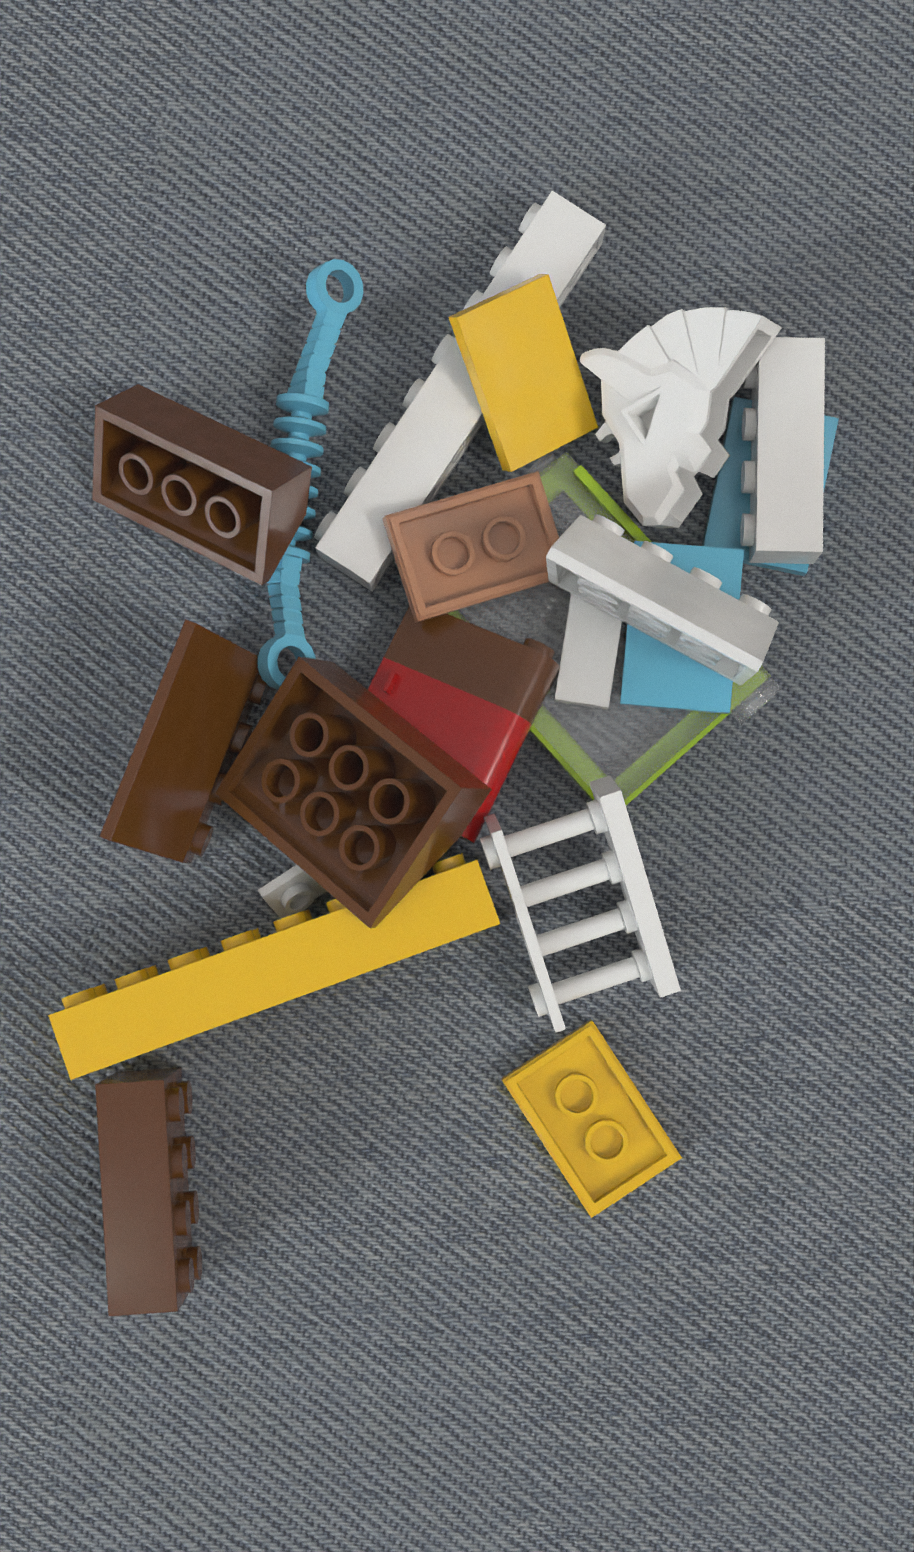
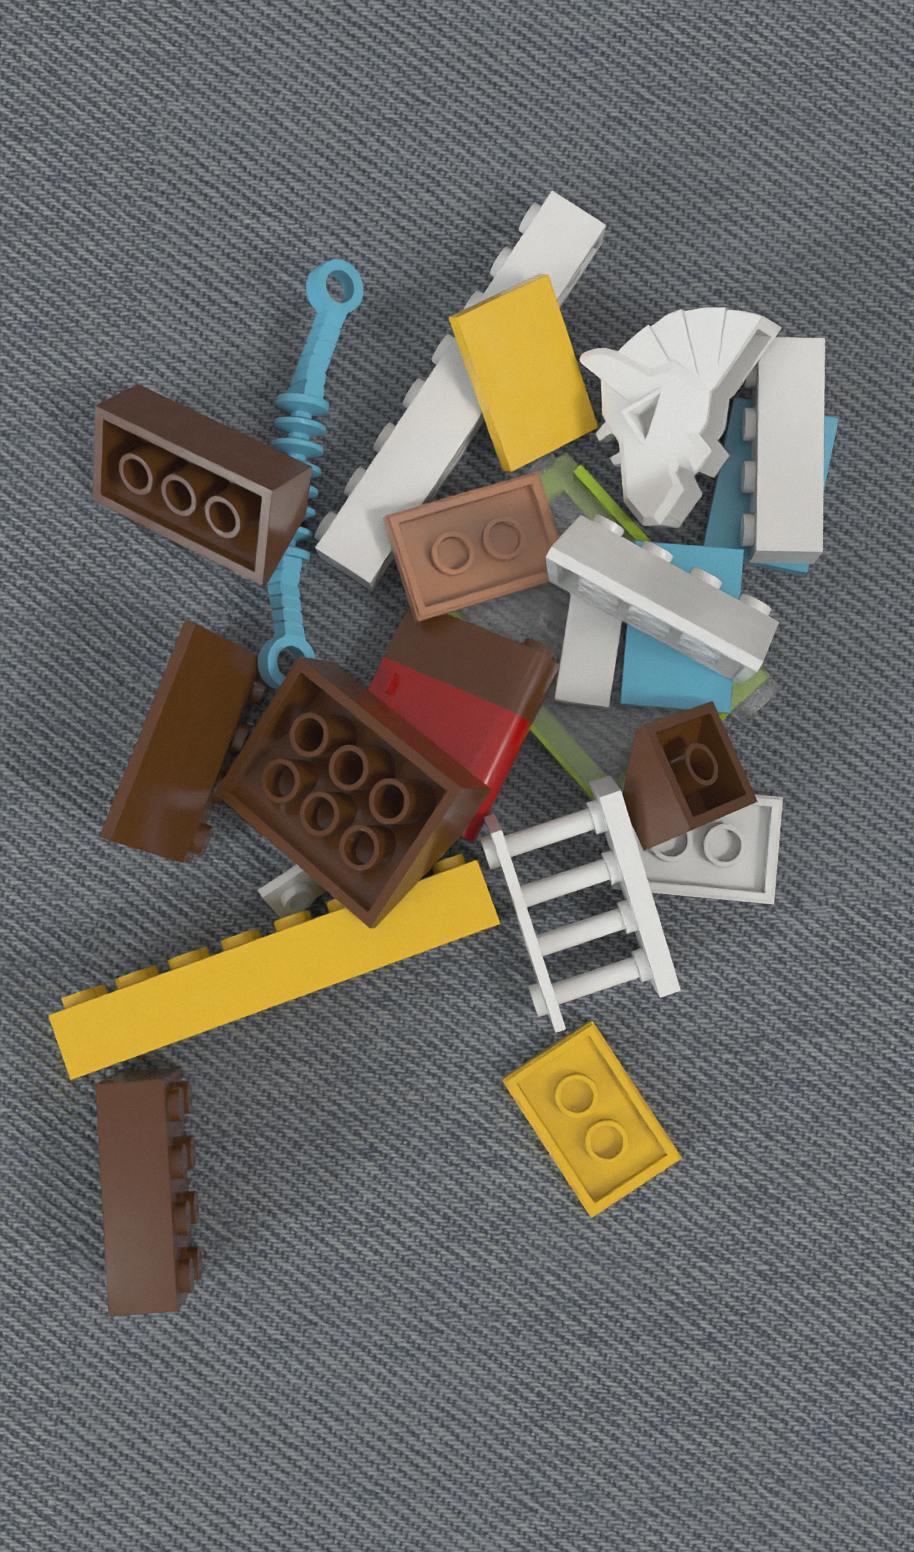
(683, 776): none -> reddish brown slope
(722, 859): none -> white tile

